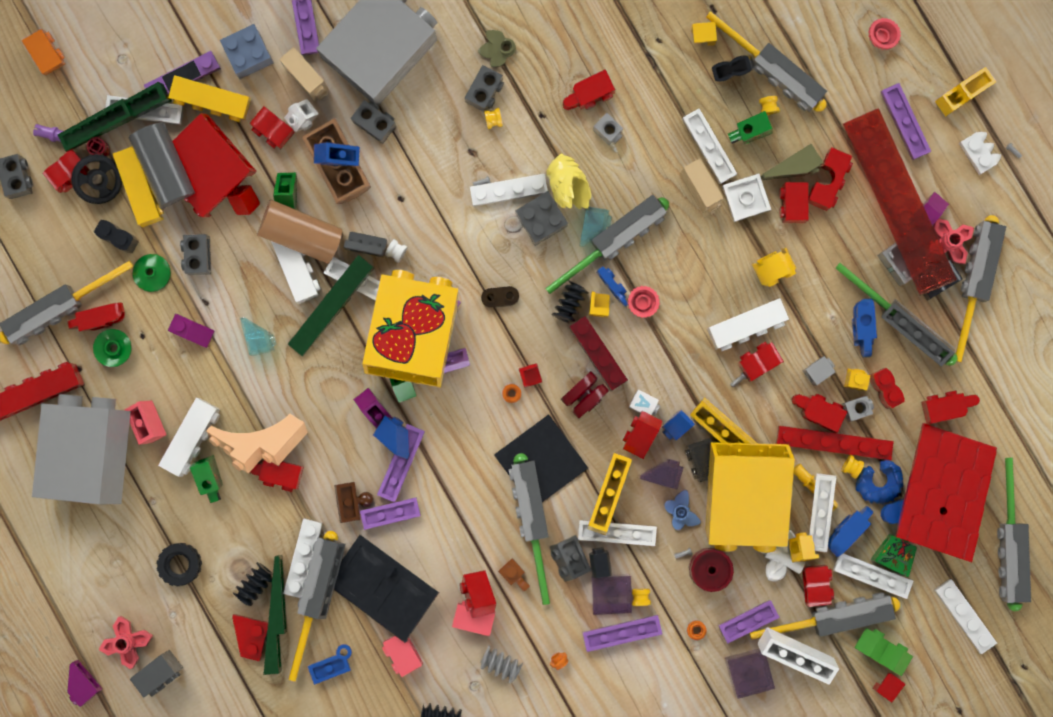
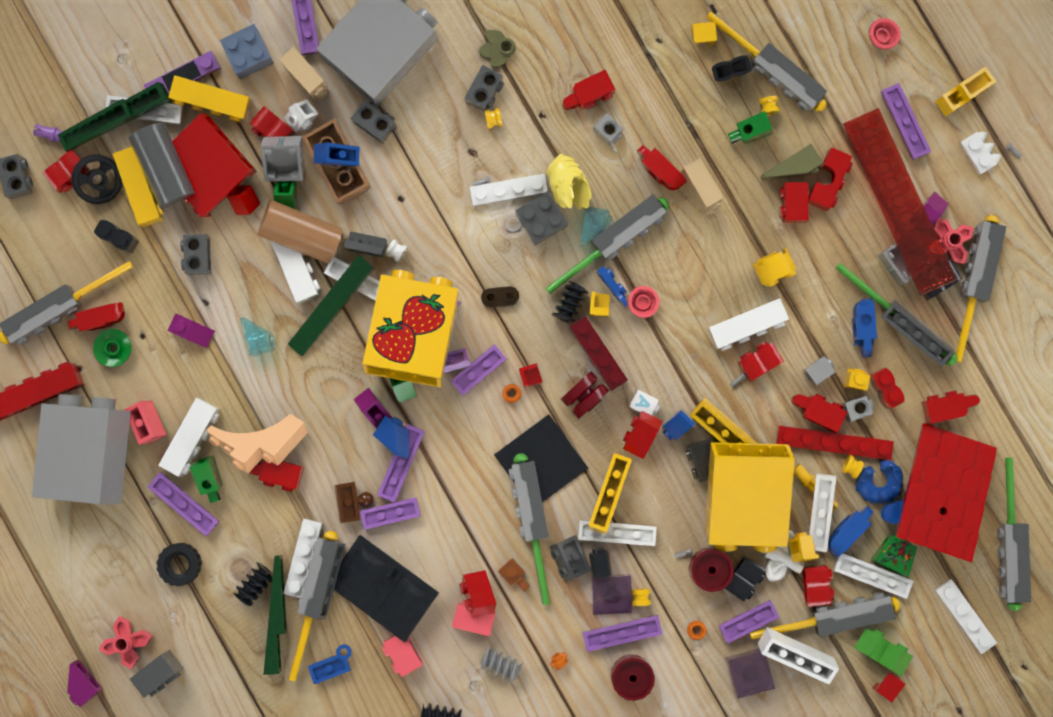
(44, 52): orange brick -> none
(101, 149): dark red wheel -> none
(160, 276): green dish -> none
(183, 504): none -> medium lavender plate
(250, 636): red wing -> none
(283, 158): none -> light grey container
(478, 370): none -> medium lavender plate
(632, 665): none -> dark red wheel
(661, 169): none -> red piece
(664, 474): clear purple slope -> none
(680, 511): medium blue animal -> none
(709, 146): white plate -> none
(745, 577): none -> black brick
(746, 197): white plate -> none

